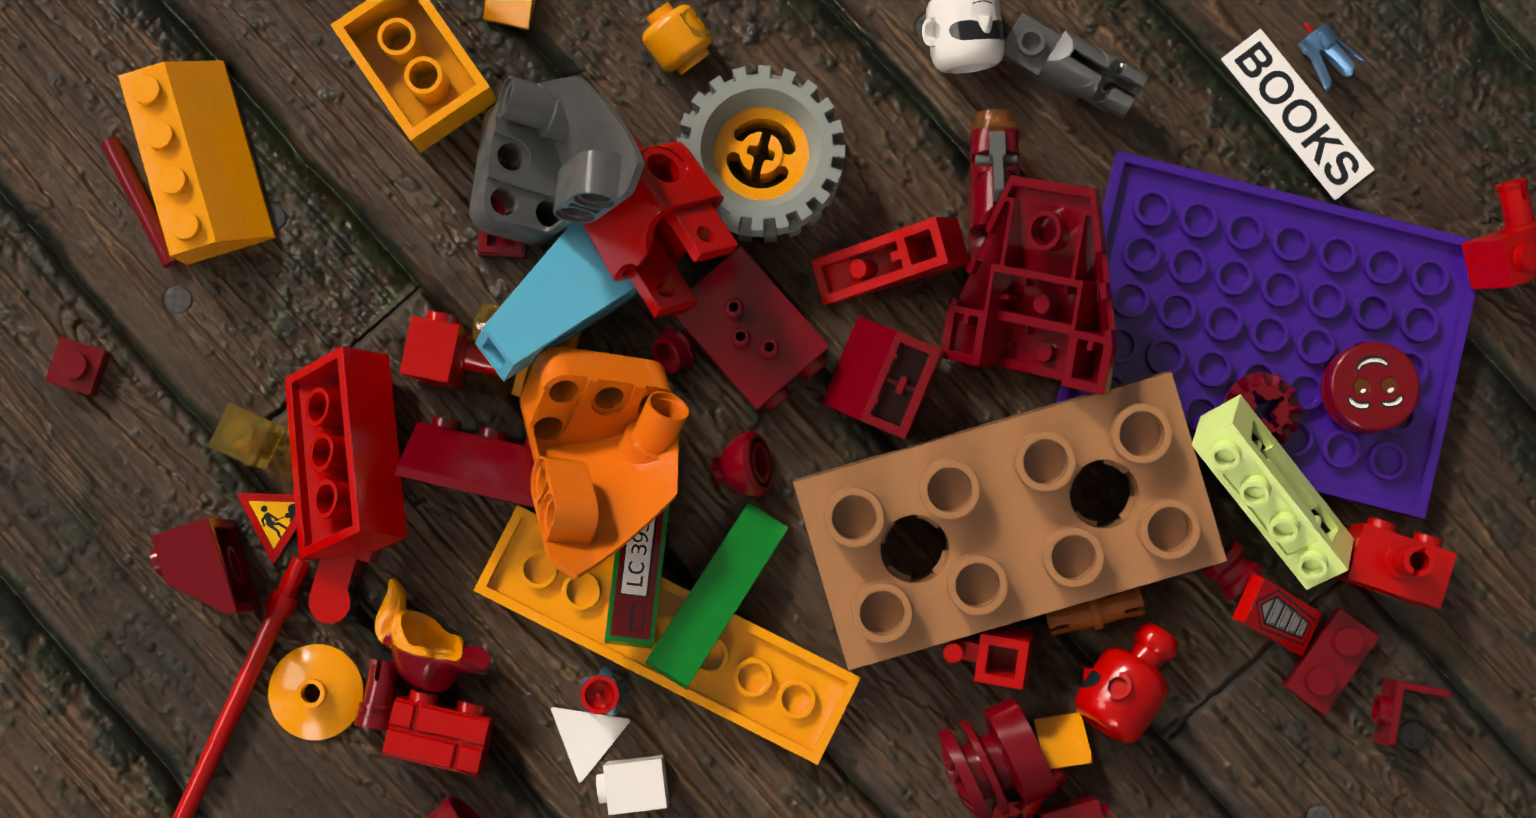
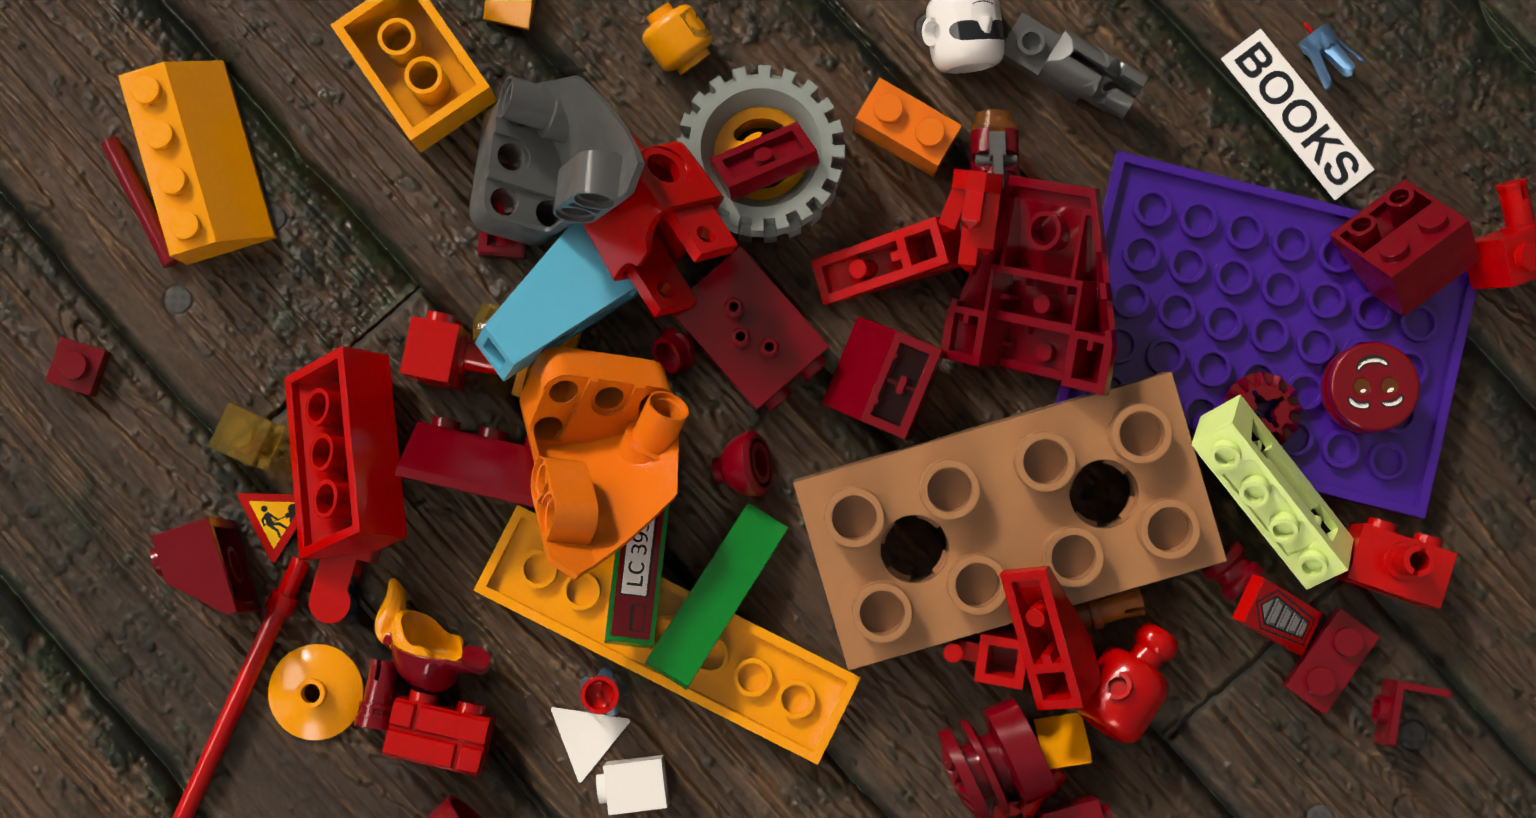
(764, 161): none -> dark red plate
(906, 127): none -> orange brick
(975, 201): none -> red rock
(1051, 639): none -> red slope
(1407, 246): none -> dark red slope

